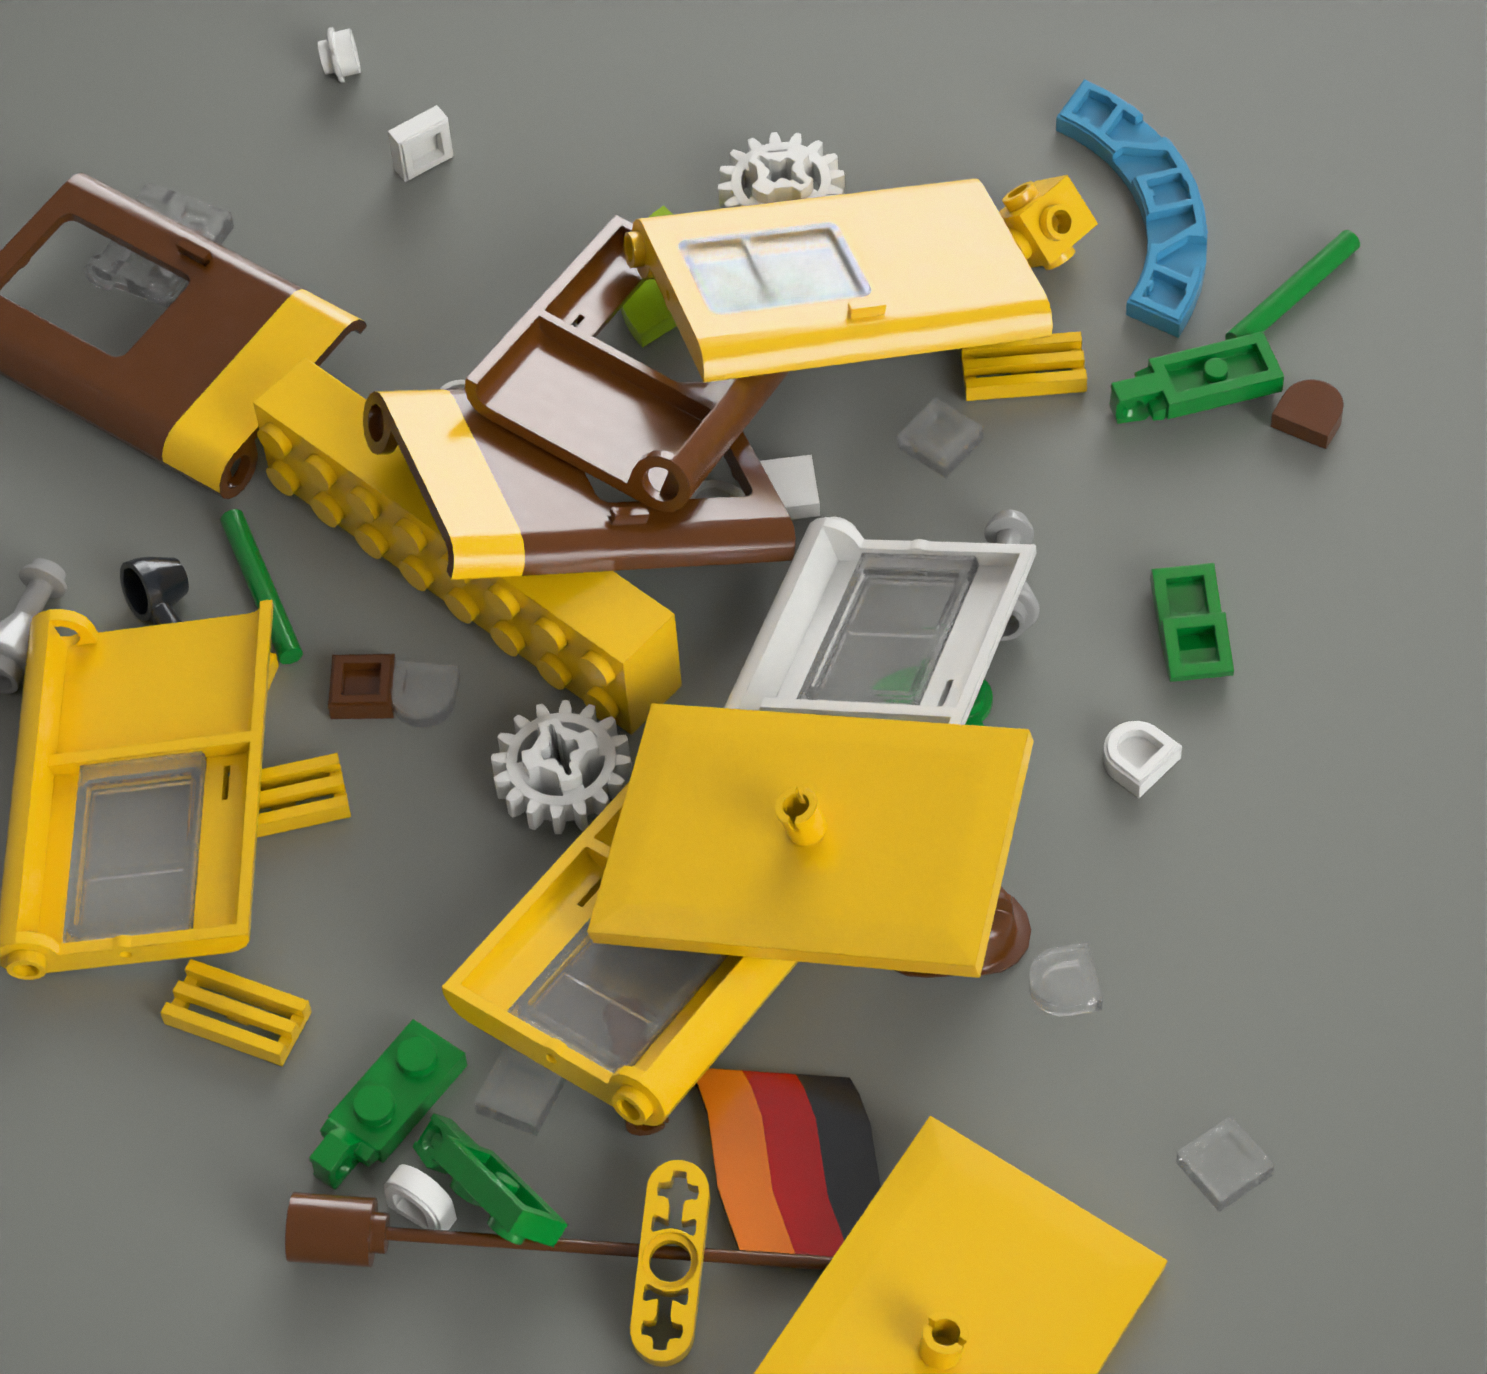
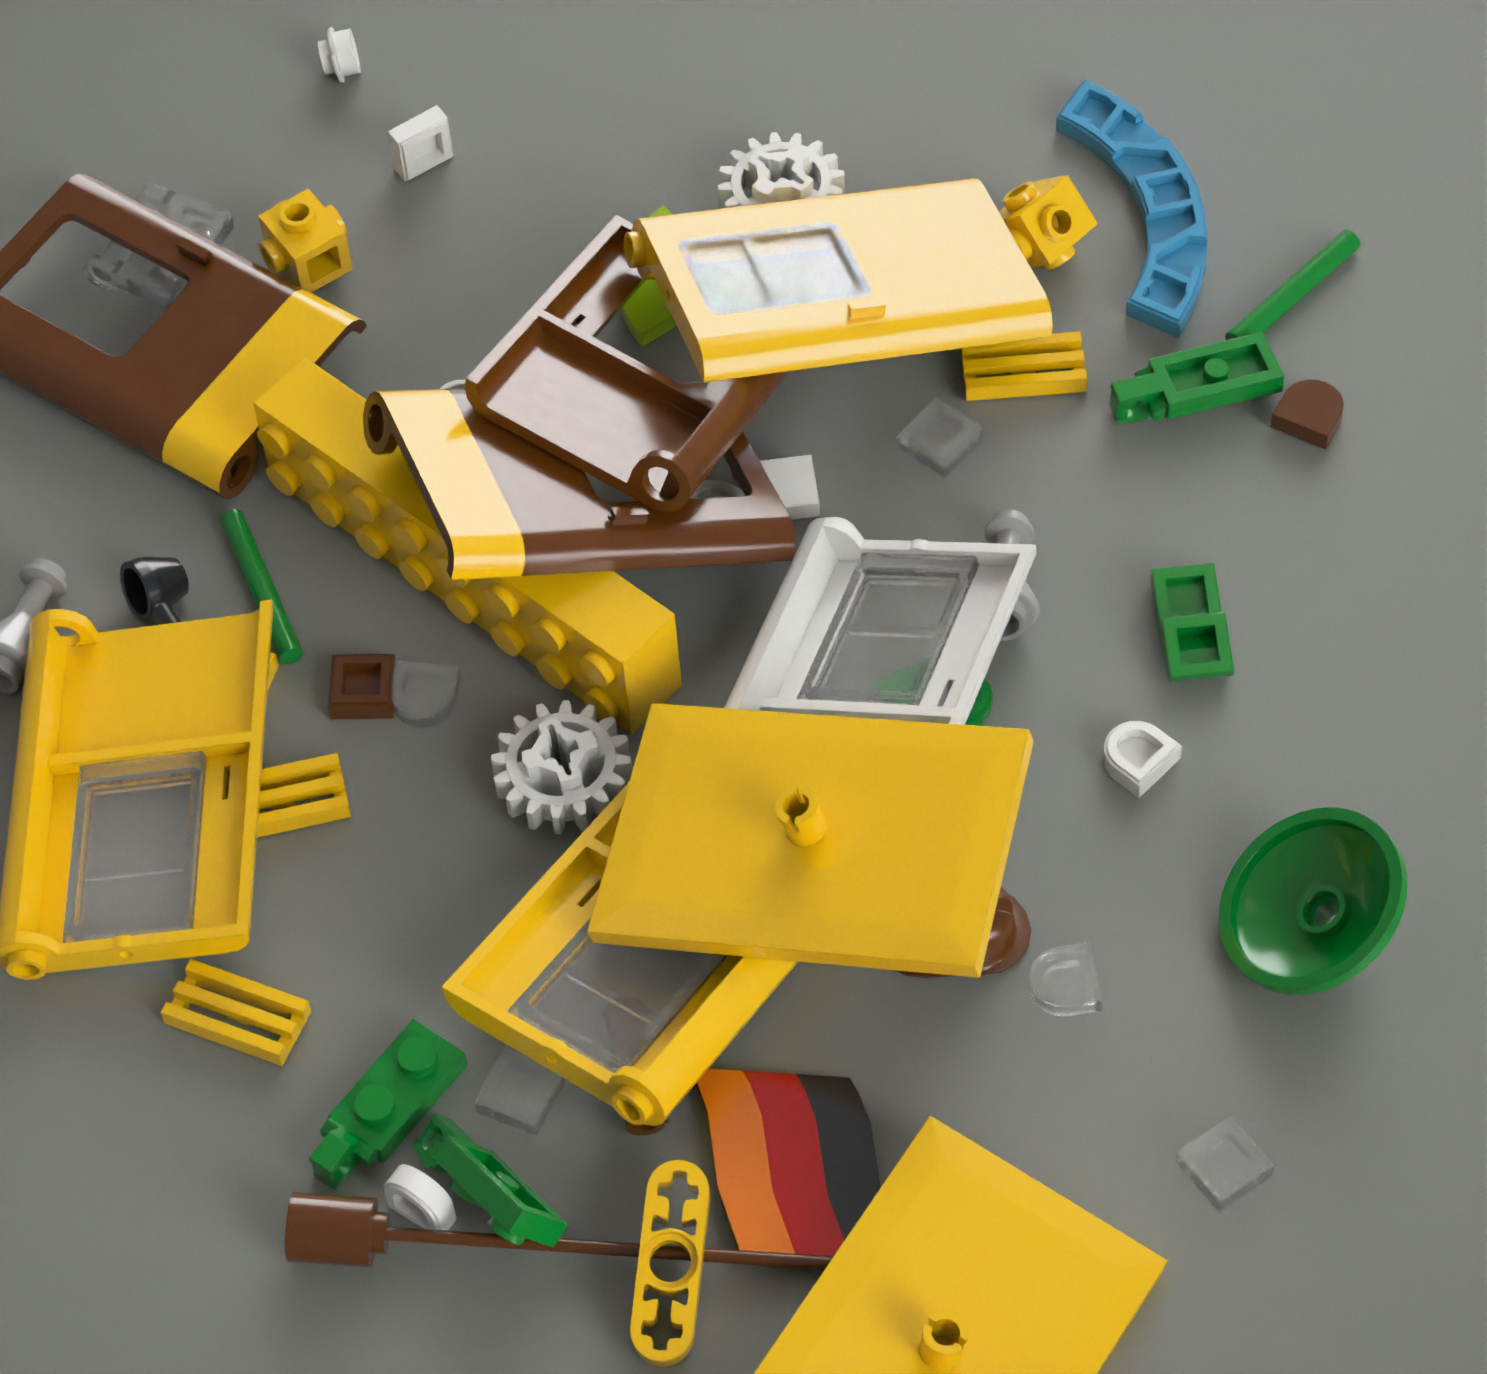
(305, 241): none -> yellow brick
(1294, 883): none -> green dish

